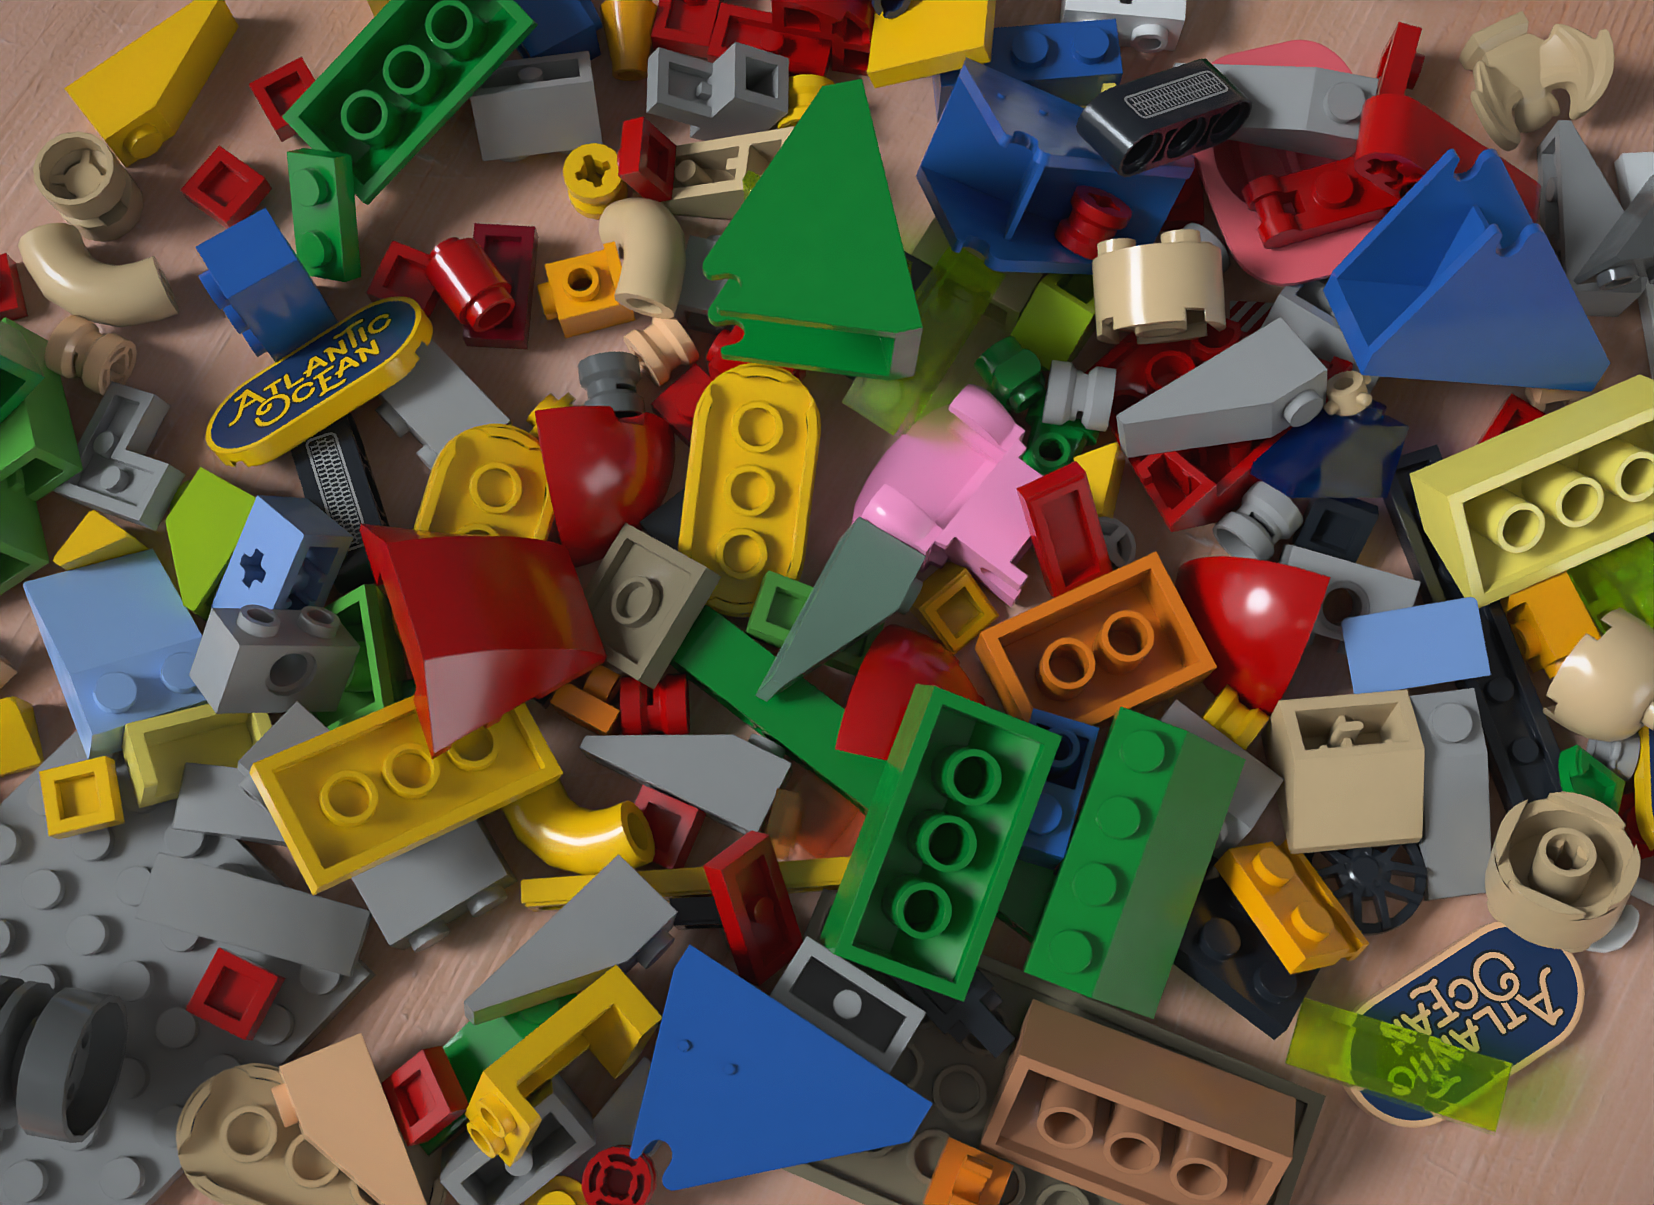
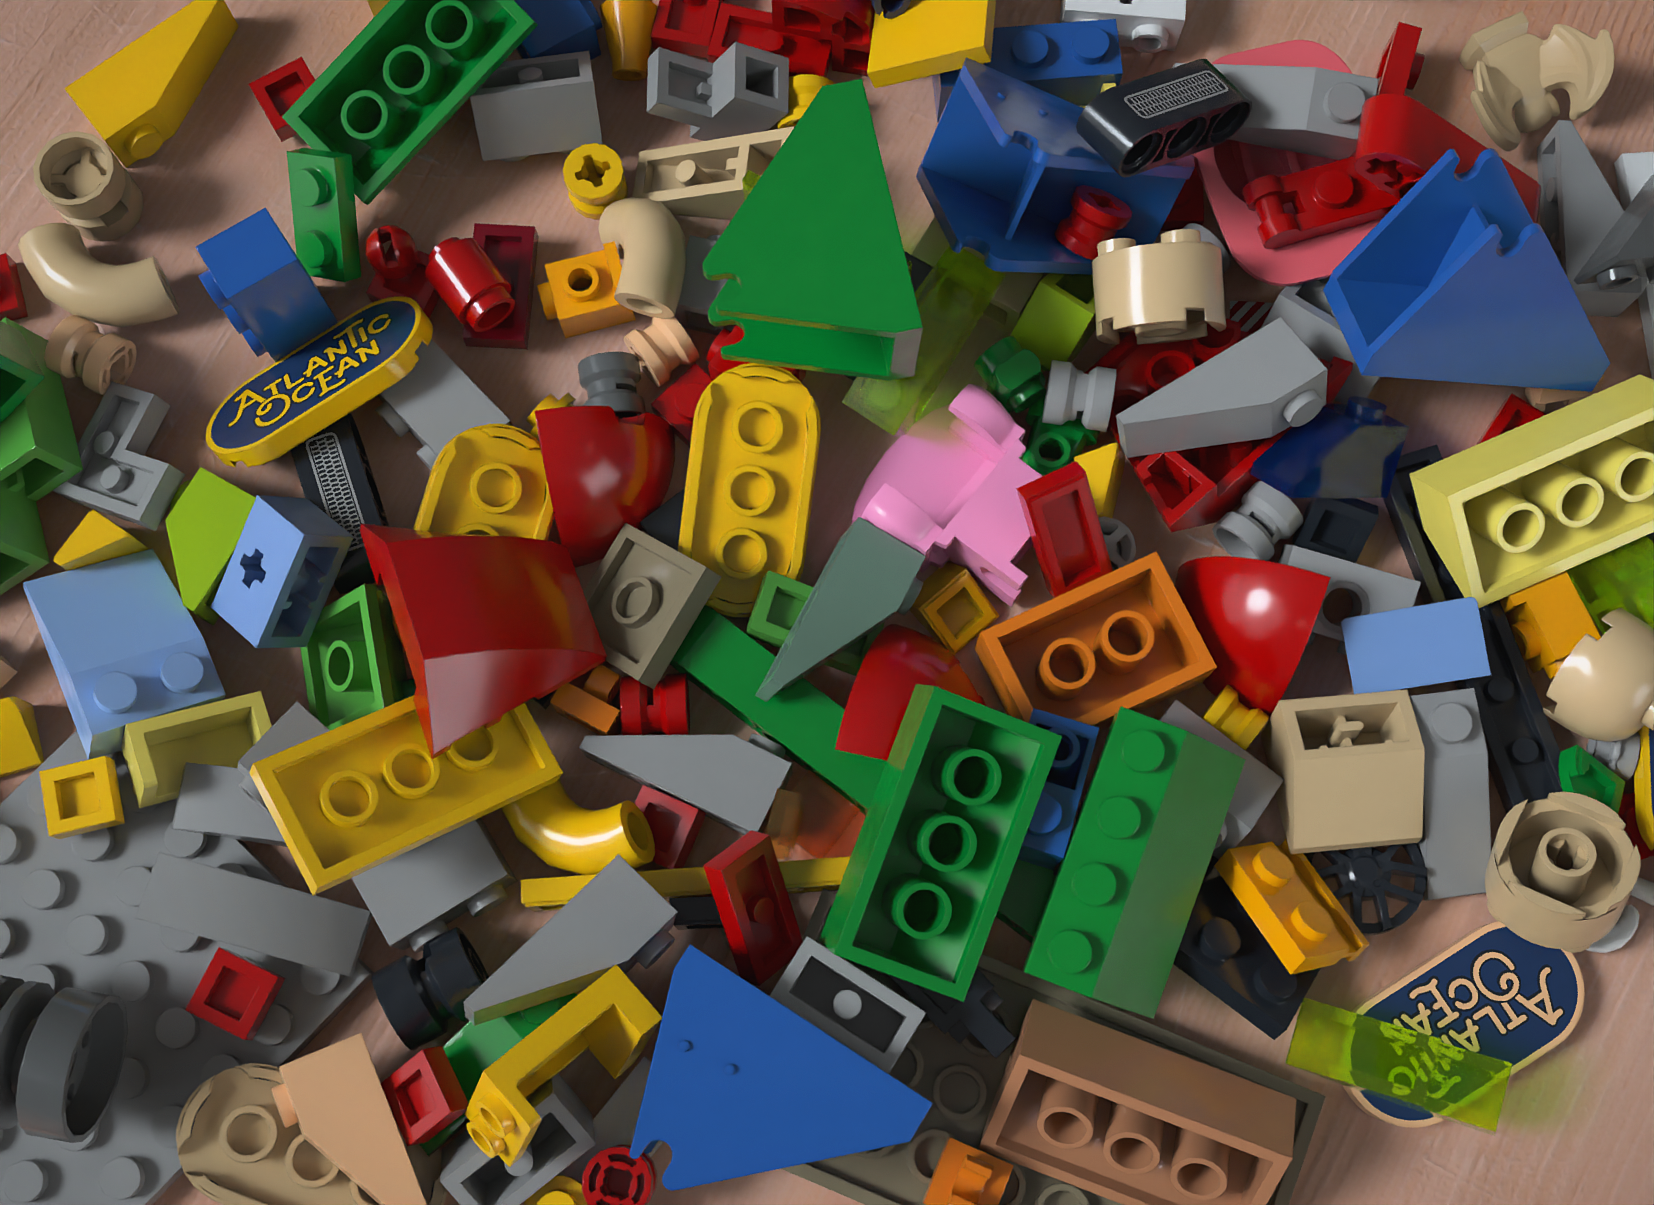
(226, 188): red plate -> none
(272, 659): light grey brick -> none
(404, 249): none -> red hinge
(429, 991): none -> black wheel
(646, 159): red plate -> none
(1347, 393): tan piece -> none

